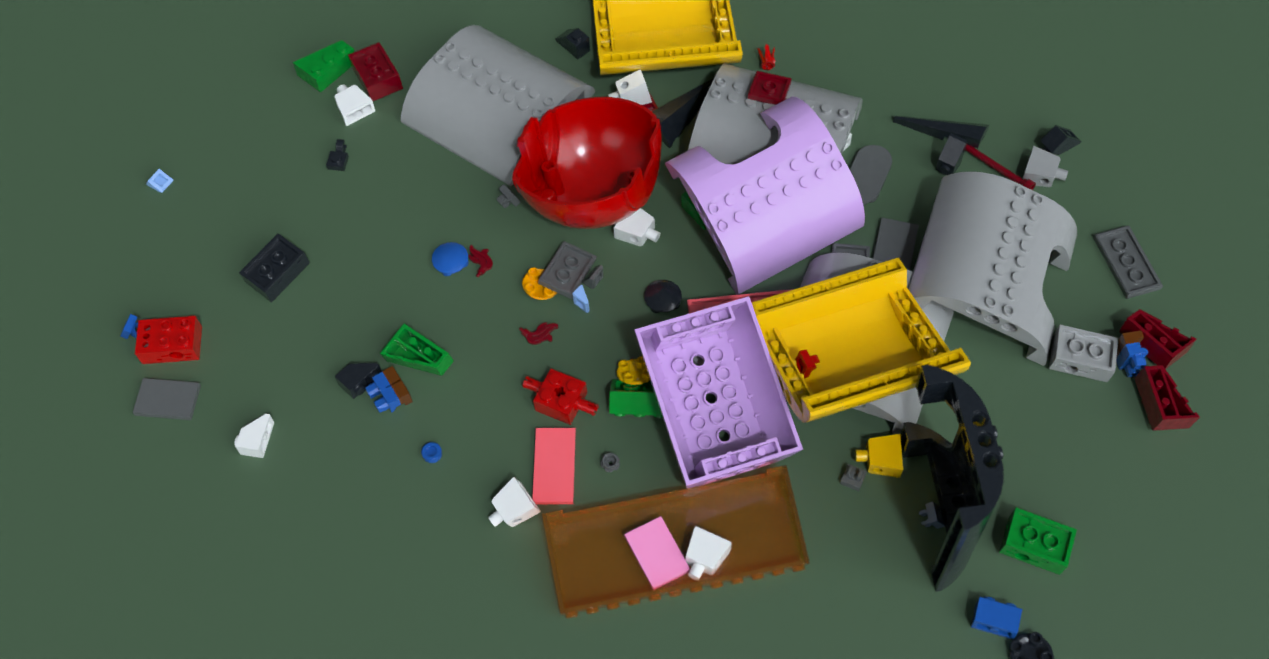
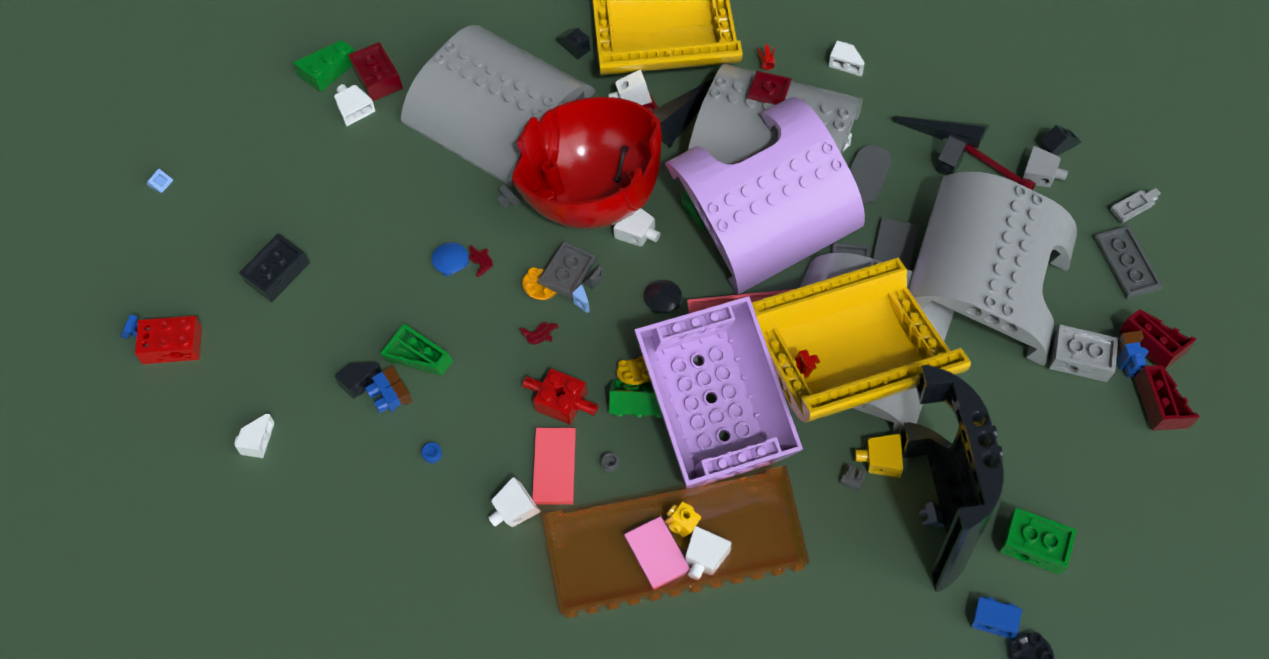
(167, 399): dark grey tile -> none
(338, 159): black plate -> none
(624, 149): none -> black hinge
(682, 519): none -> yellow brick
(846, 58): none -> white slope
(1134, 205): none -> light grey hinge

